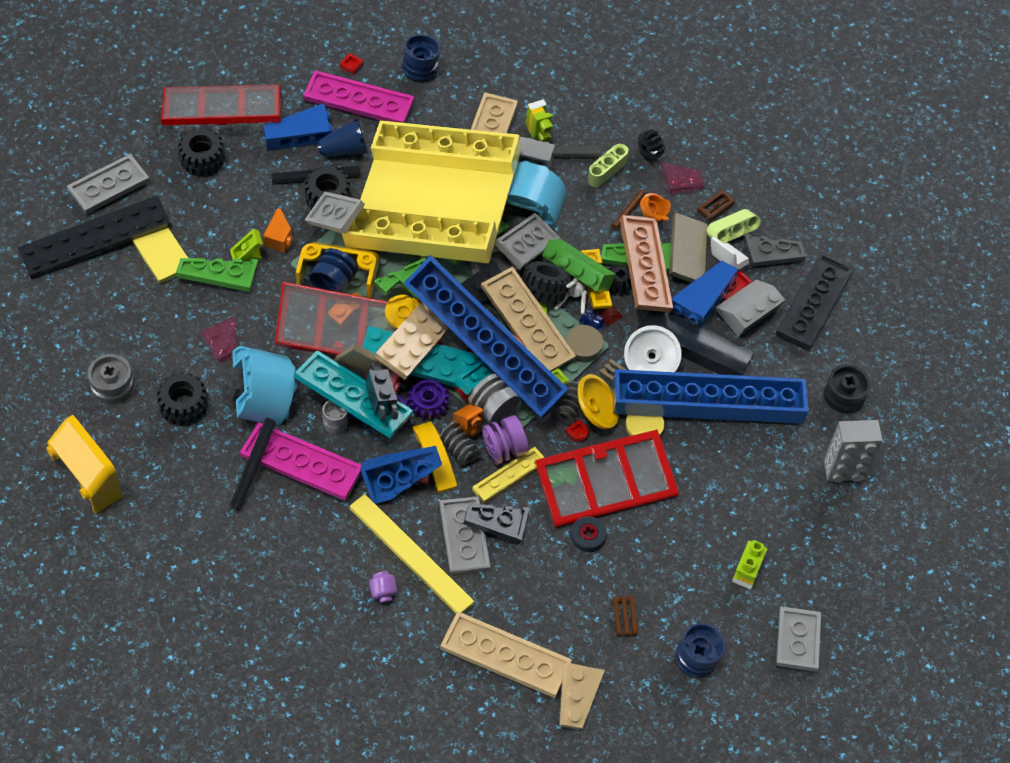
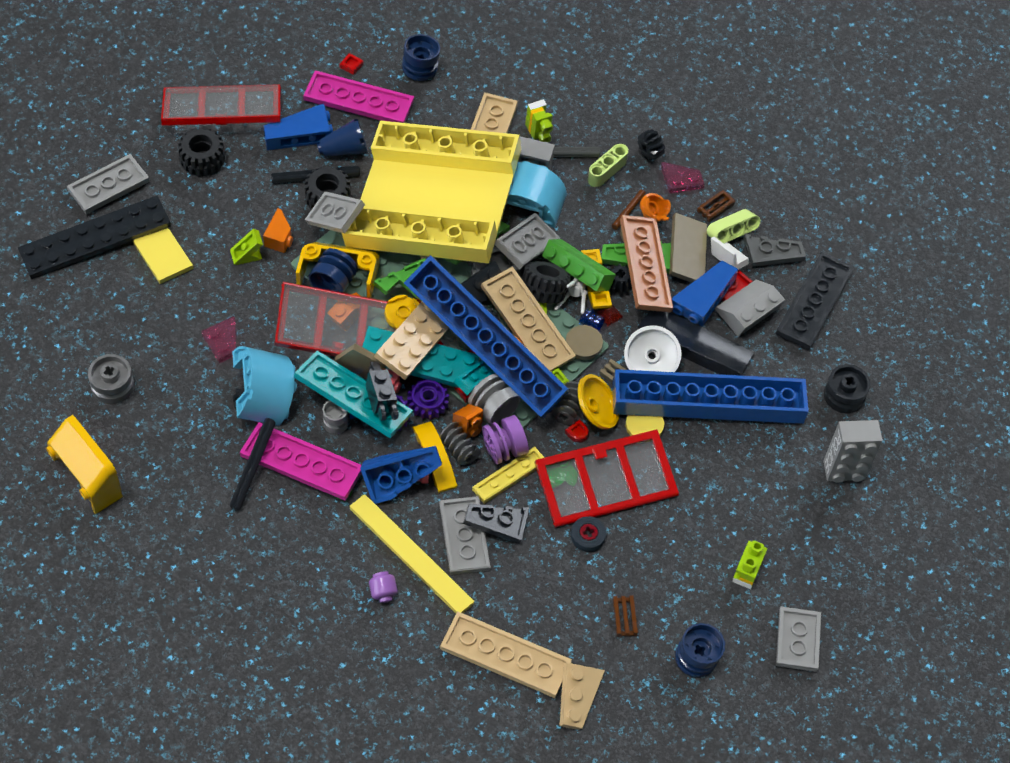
(185, 411): black tyre -> none
(228, 274): bright green wing -> none

